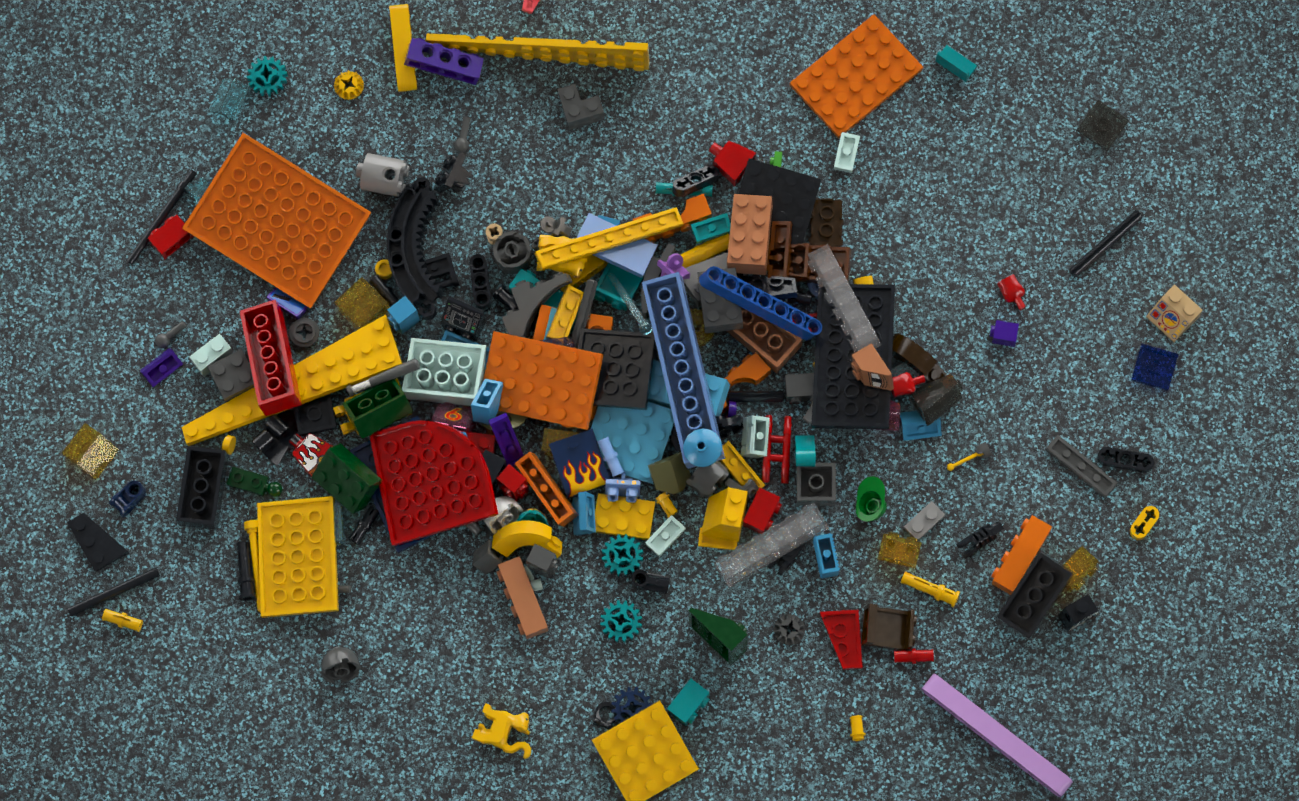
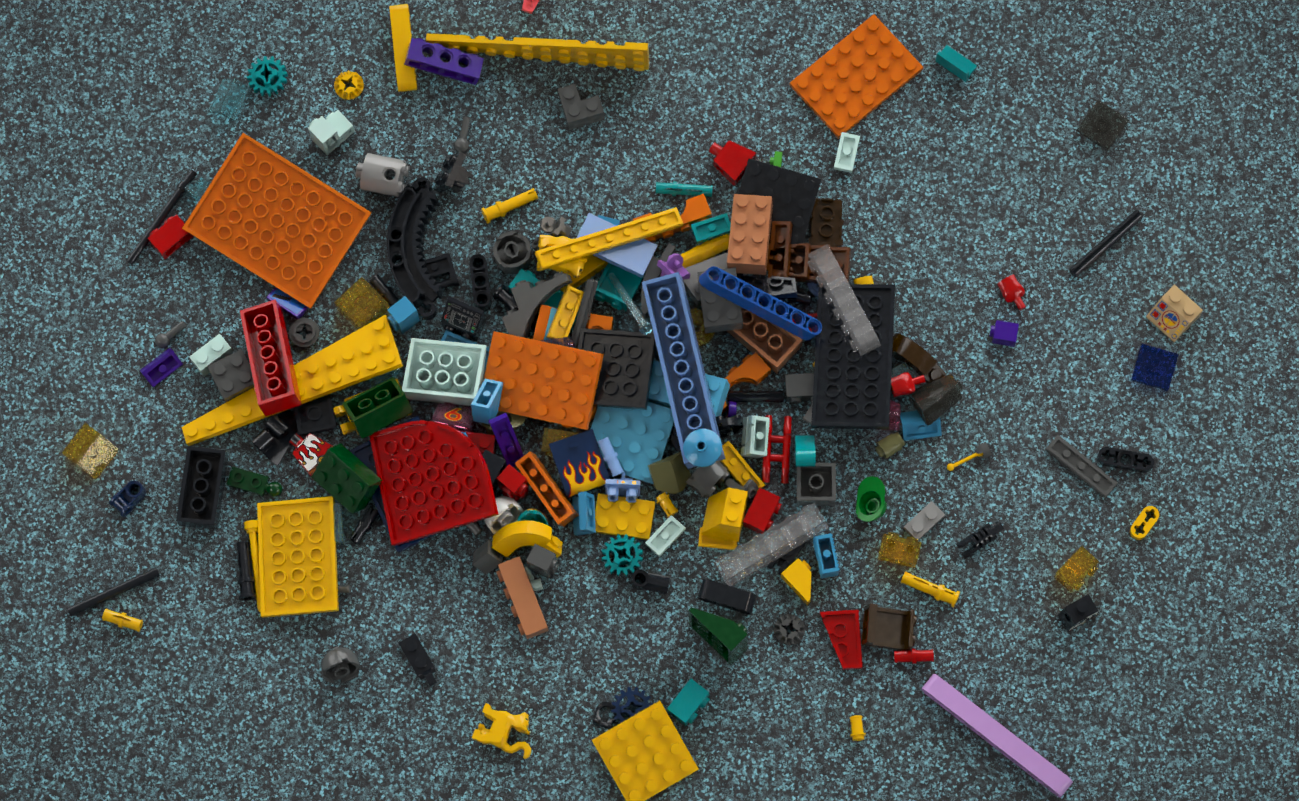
(95, 542): black wing -> none
(229, 444): yellow tile -> none
(331, 131): none -> light aqua brick
(383, 269): yellow tile -> none
(395, 372): dark grey piece -> none
(418, 658): none -> black hinge
(493, 228): tan bush -> none
(501, 208): none -> yellow pin
(612, 619): teal gear -> none
(706, 175): black beam -> none
(727, 596): none -> black beam
(799, 579): none -> yellow slope
(871, 368): nougat slope -> none
(889, 445): none -> olive brick
(1021, 555): orange brick -> none
(1035, 595): black brick -> none

